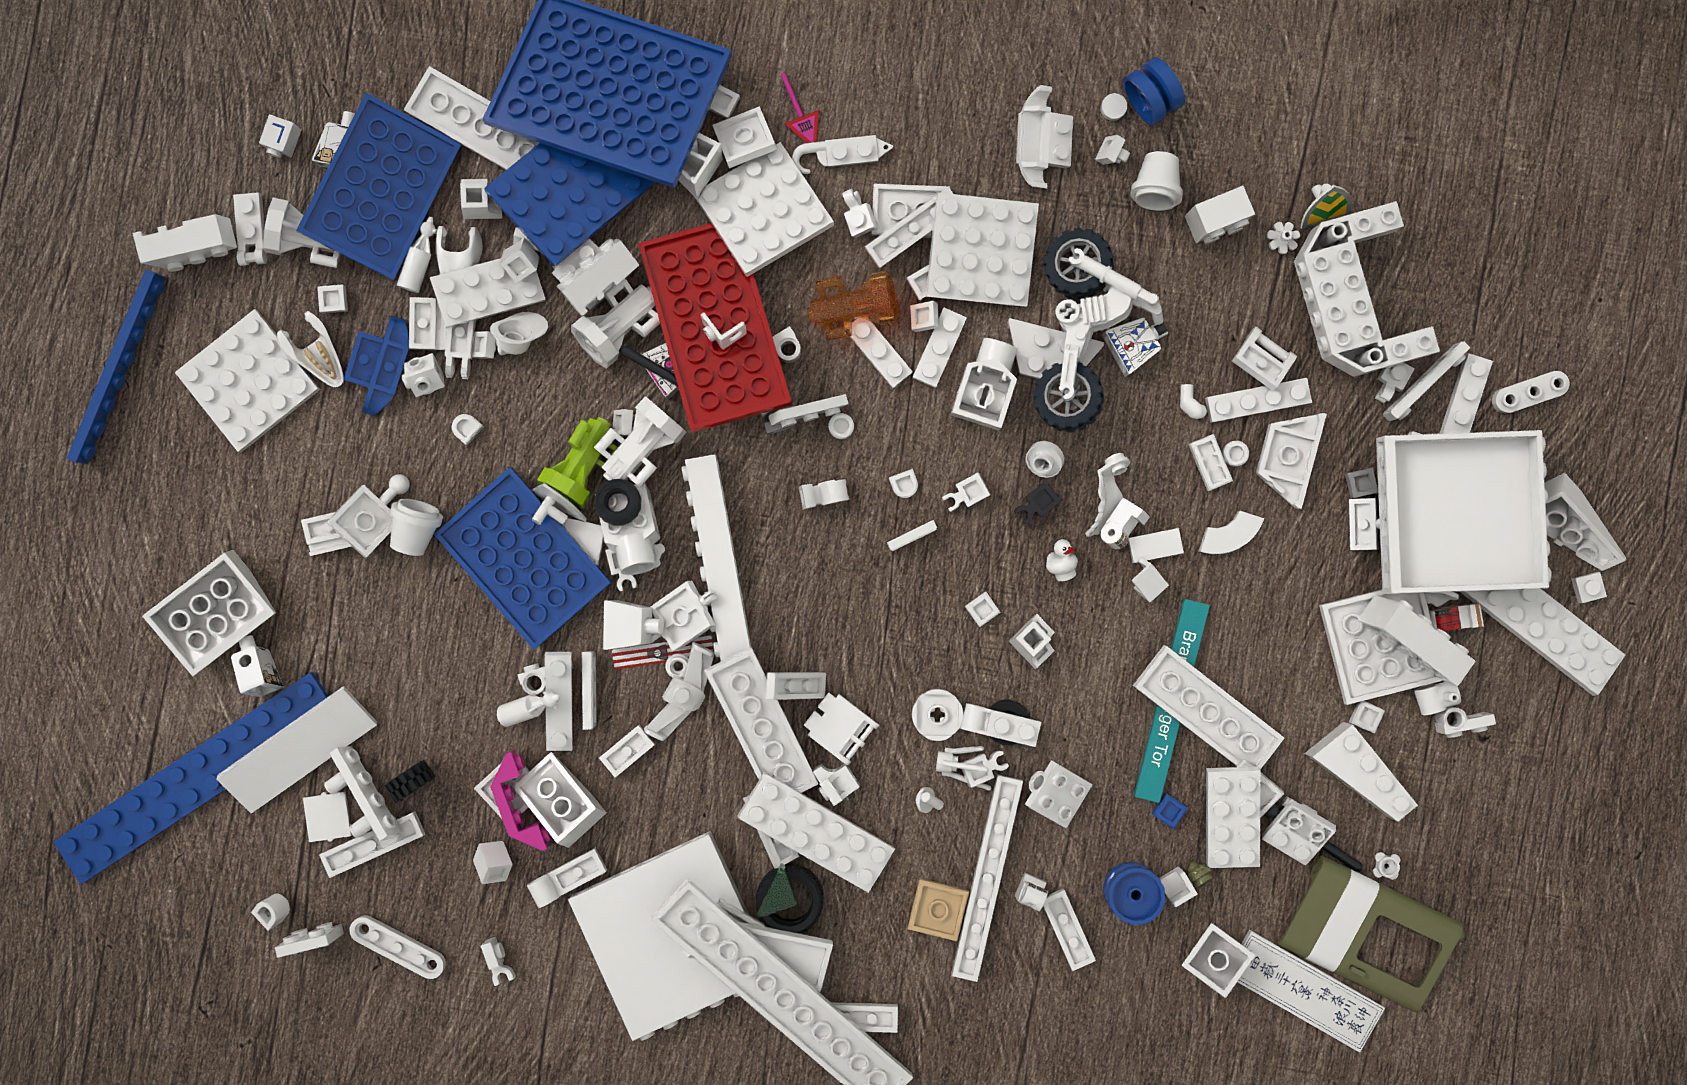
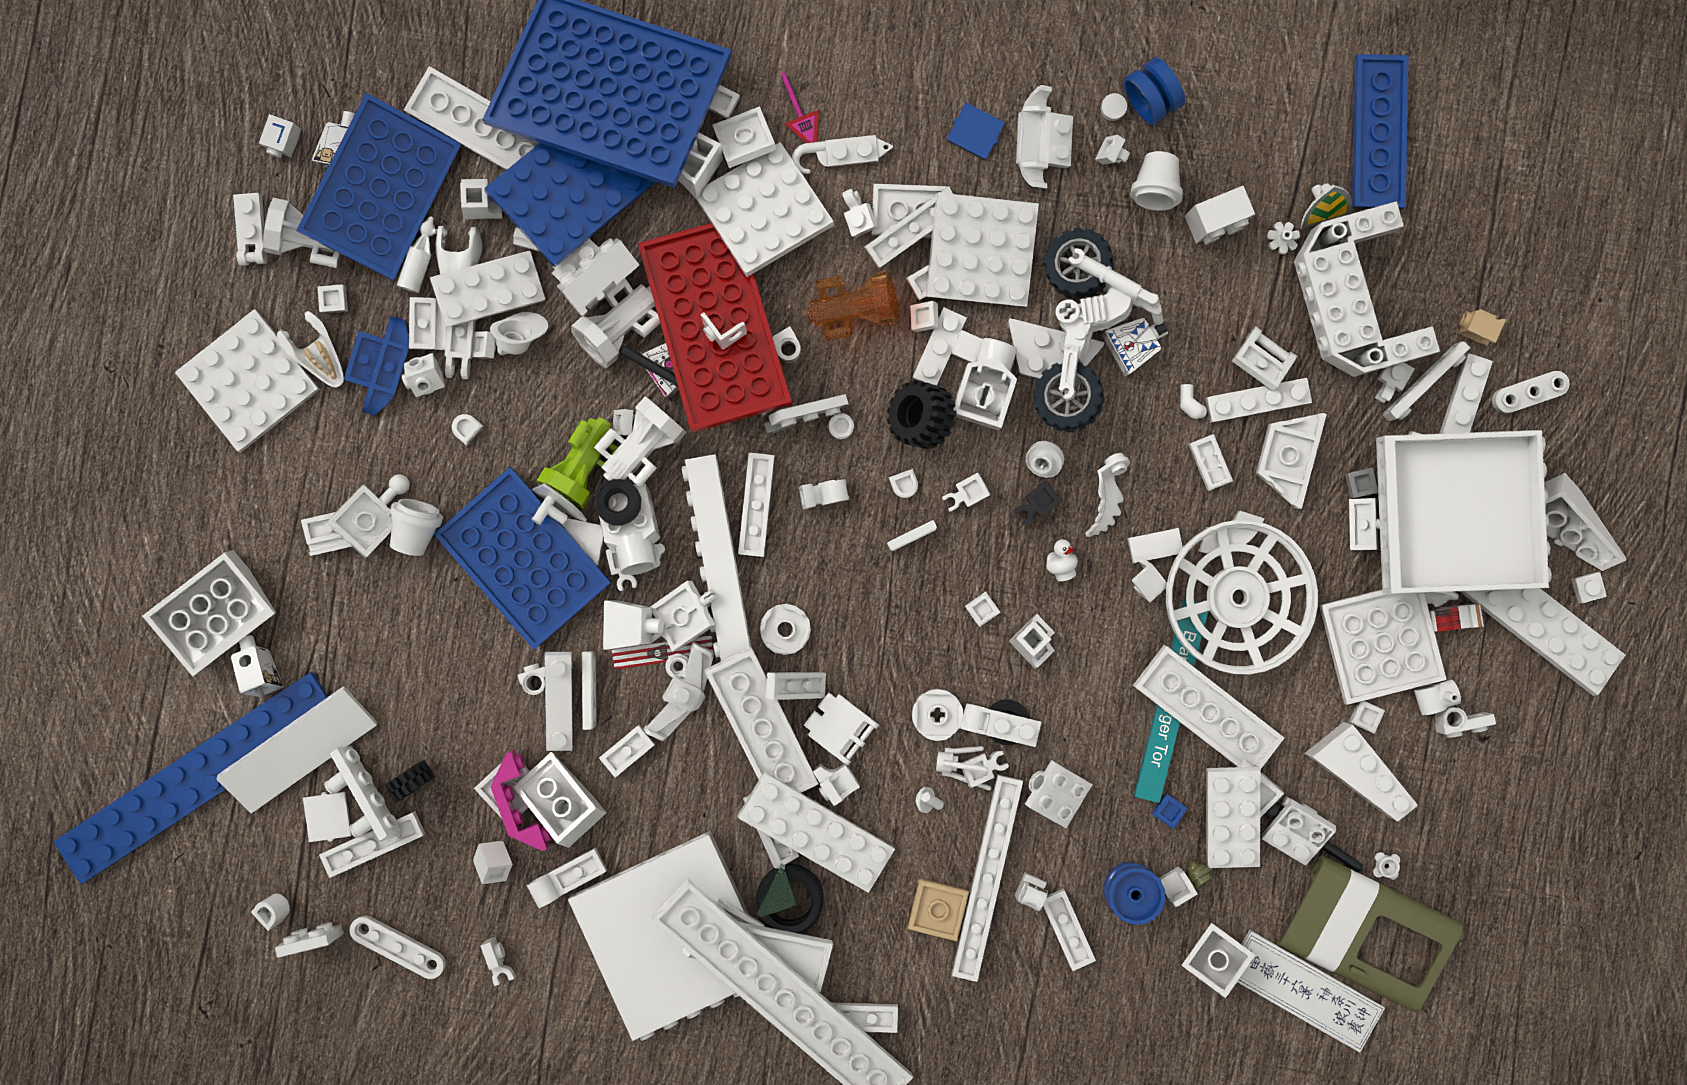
(113, 376): blue plate -> none
(187, 243): white wedge -> none
(519, 260): white panel -> none
(526, 708): white wheel -> none
(756, 504): none -> white plate
(777, 642): none -> white tile
(879, 352): white plate -> none
(936, 418): none -> black tyre
(967, 347): none -> white tile
(975, 131): none -> blue piece
(1121, 524): white leg -> none
(1235, 453): white tile -> none
(1255, 594): none -> white dish
(1380, 130): none -> blue plate
(1418, 638): white wedge -> none
(1481, 326): none -> tan window

